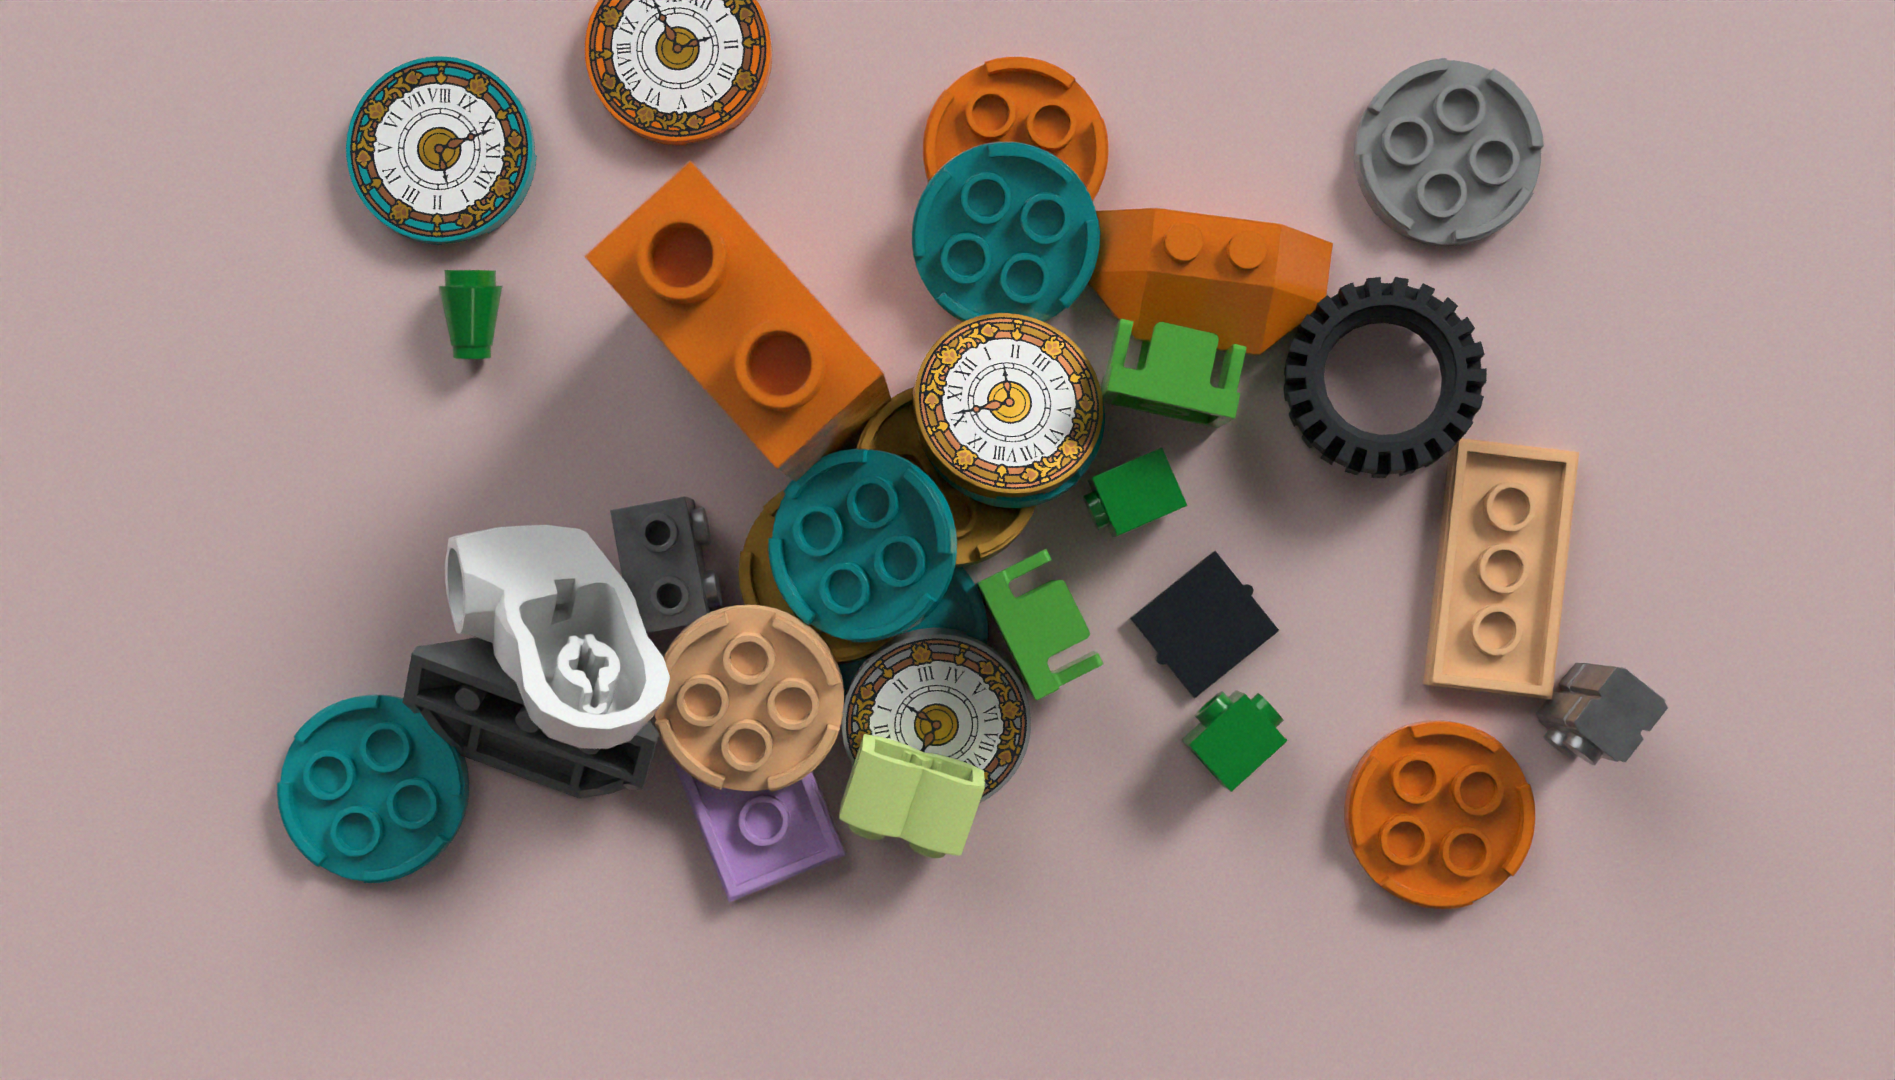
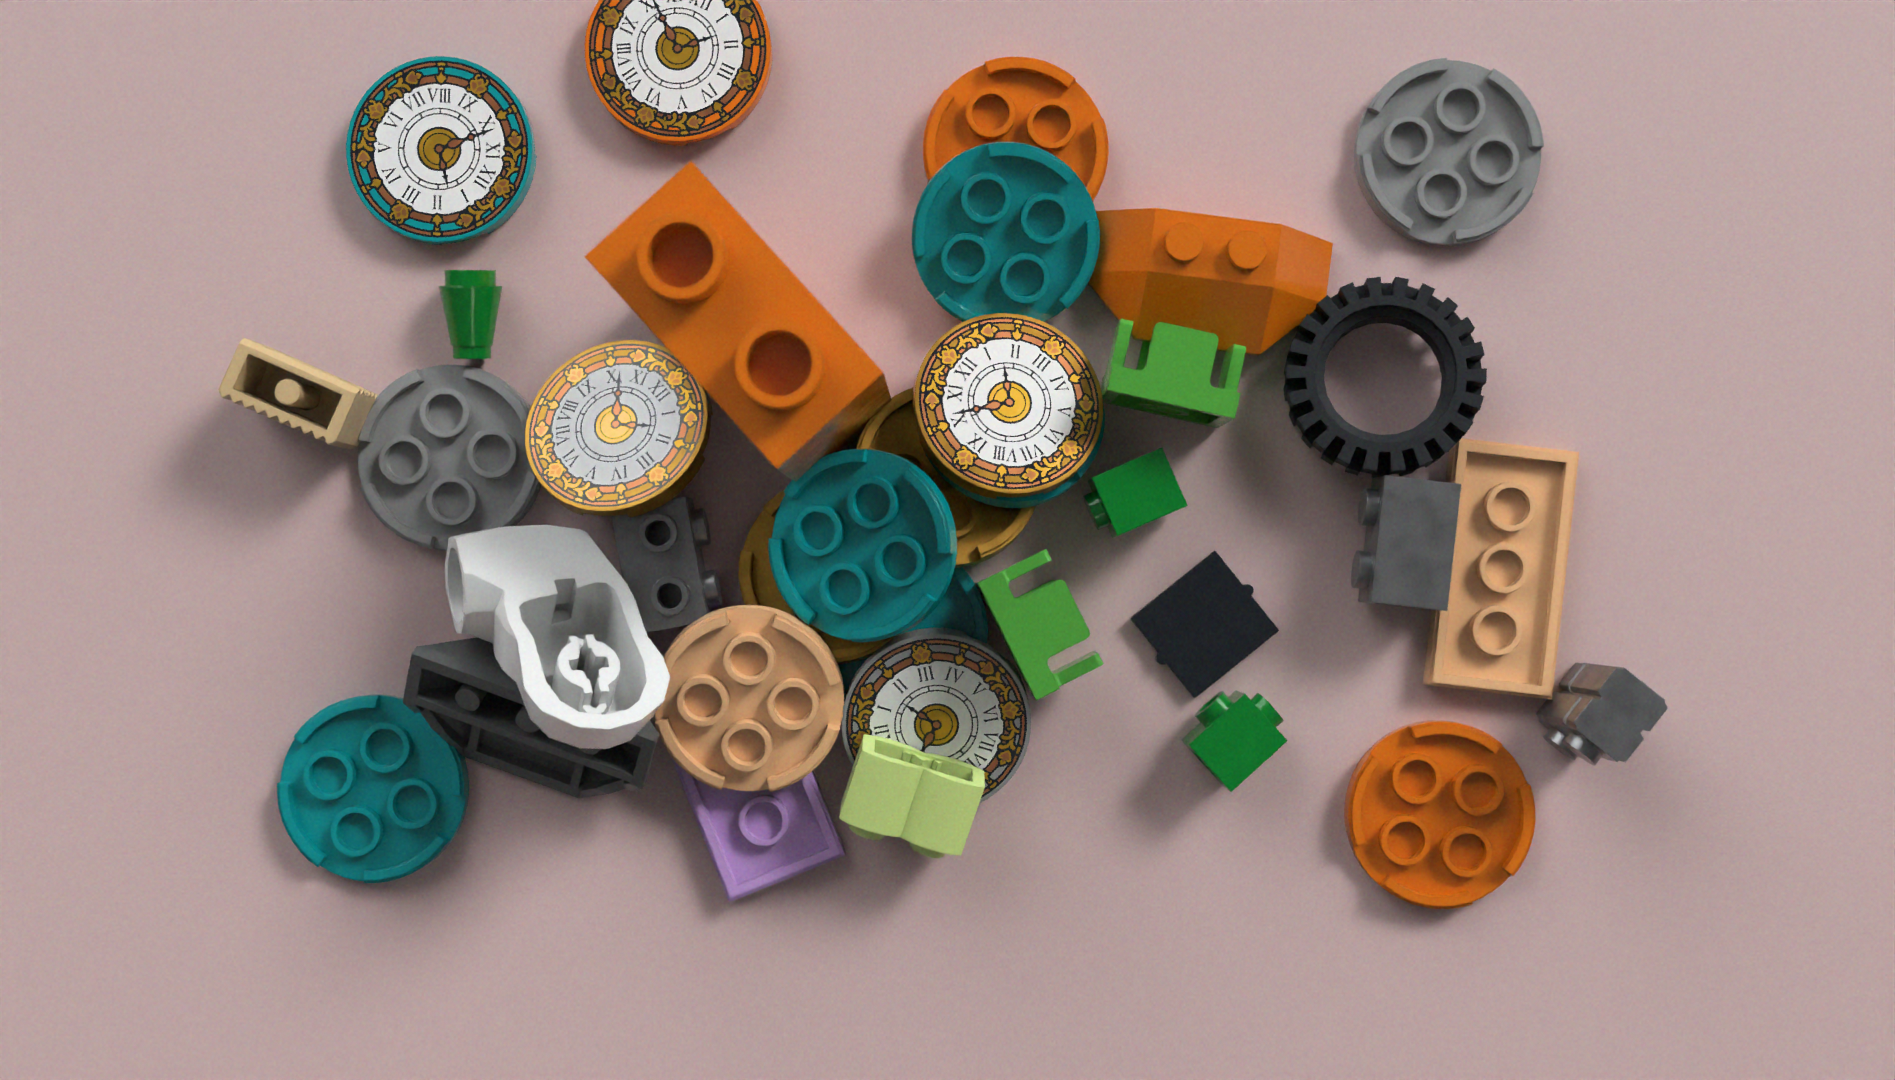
(296, 394): none -> tan brick
(446, 455): none -> light grey tile
(618, 429): none -> tile
(1406, 542): none -> flat silver brick

